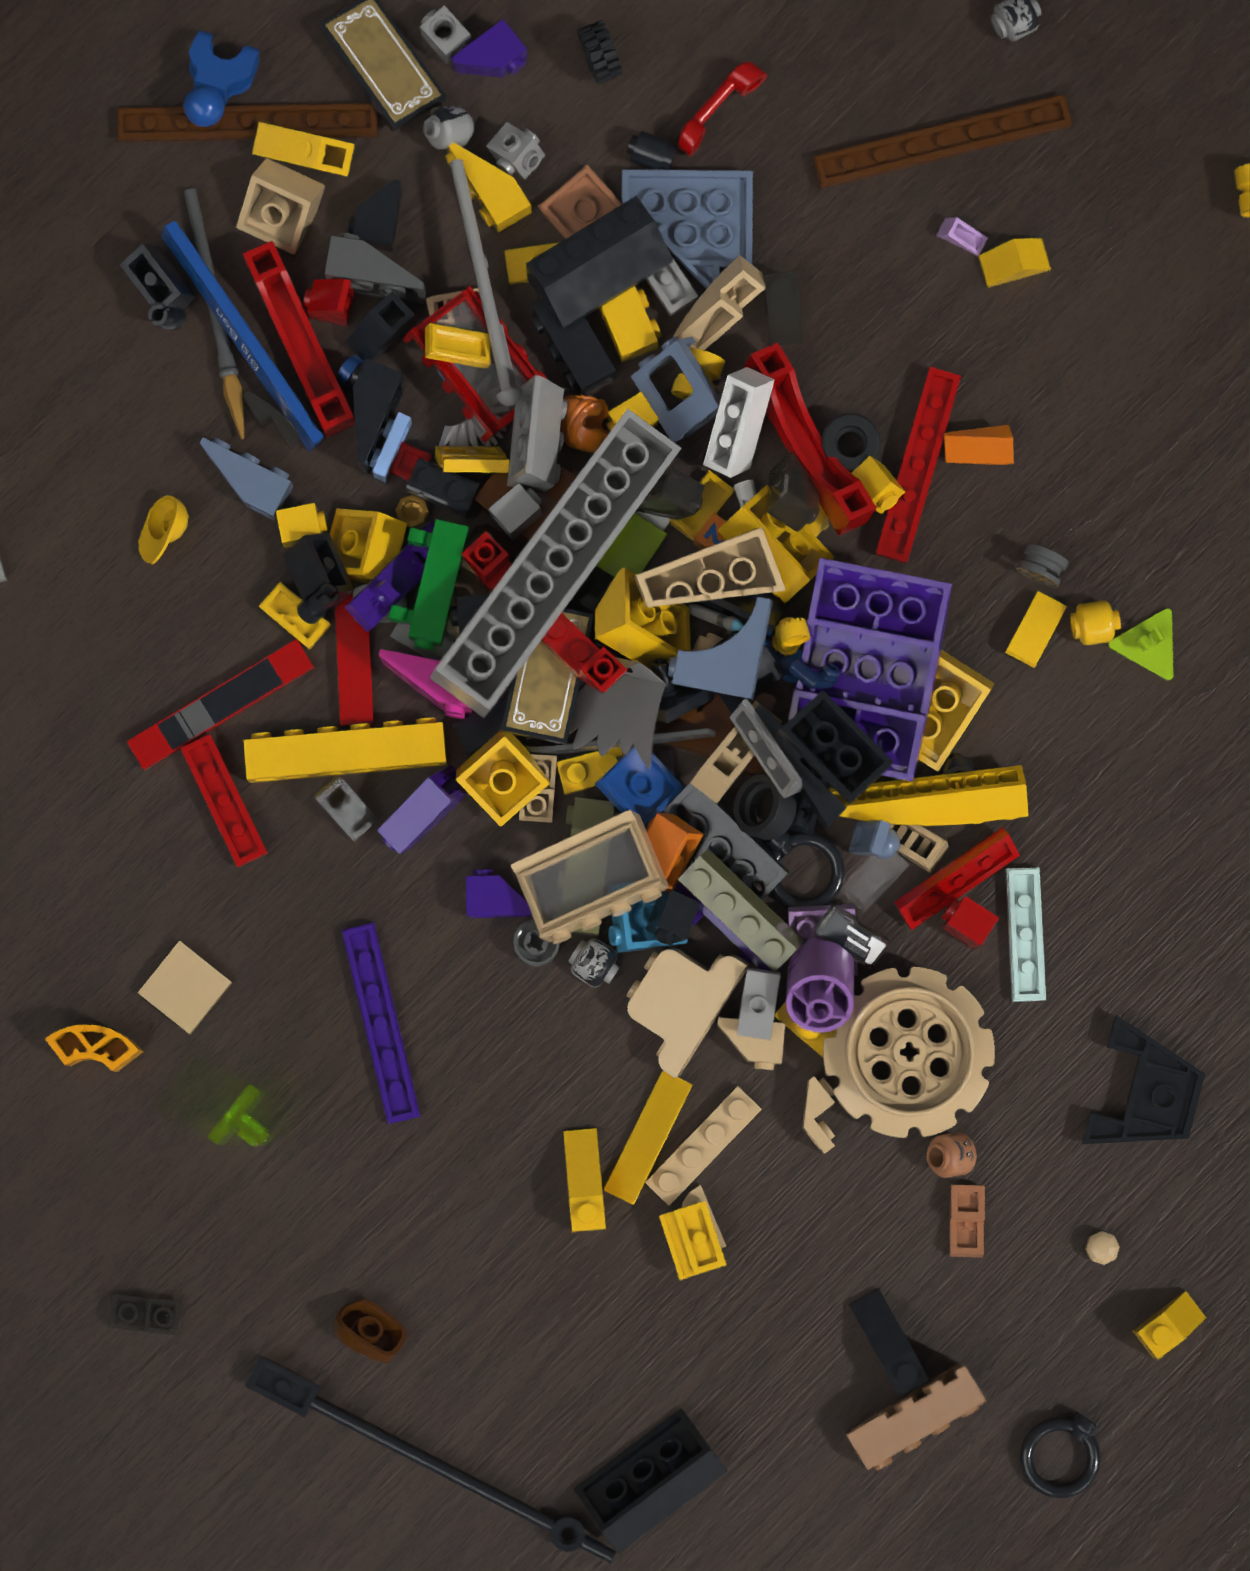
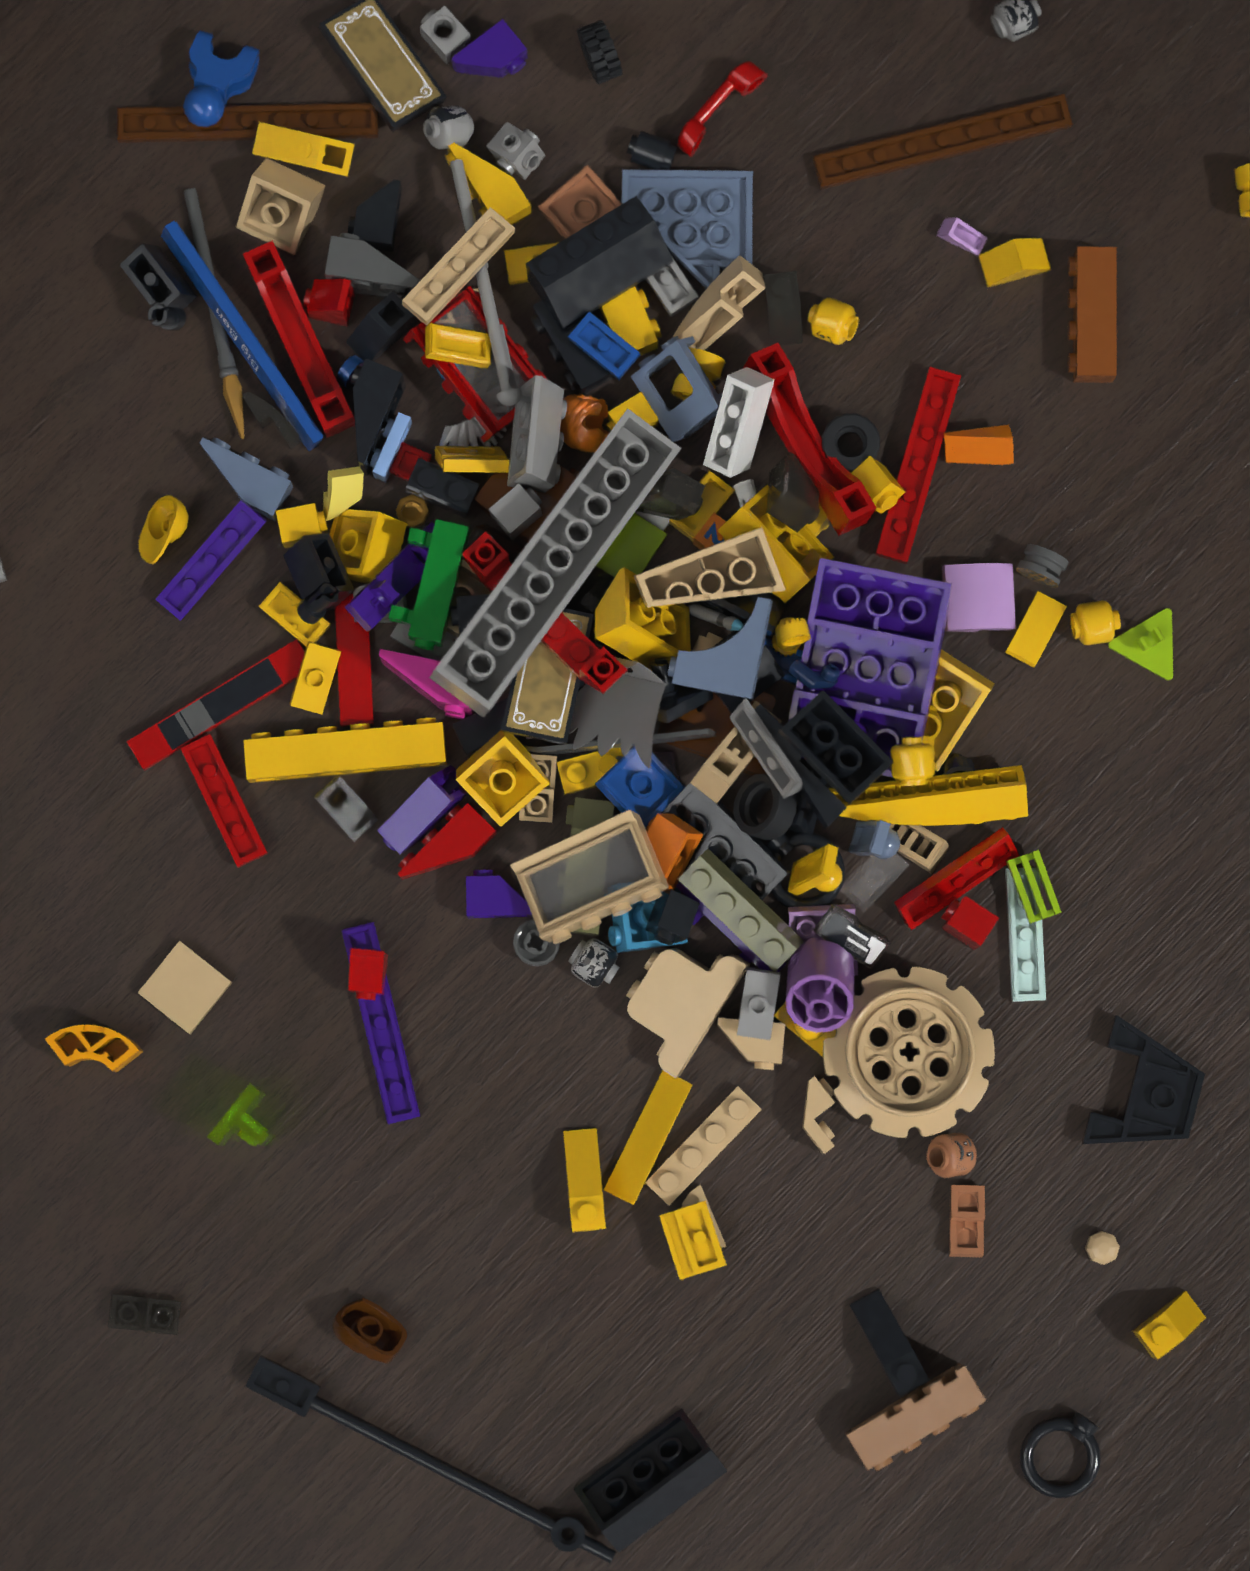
(211, 559): none -> dark purple plate
(315, 677): none -> yellow plate
(344, 490): none -> light yellow slope
(367, 973): none -> red slope
(457, 841): none -> red slope
(458, 266): none -> tan plate
(604, 345): none -> blue plate
(816, 871): none -> yellow tile
(833, 321): none -> yellow head
(912, 761): none -> yellow head
(980, 597): none -> lavender slope
(1024, 859): none -> lime tile
(1093, 314): none -> dark orange brick

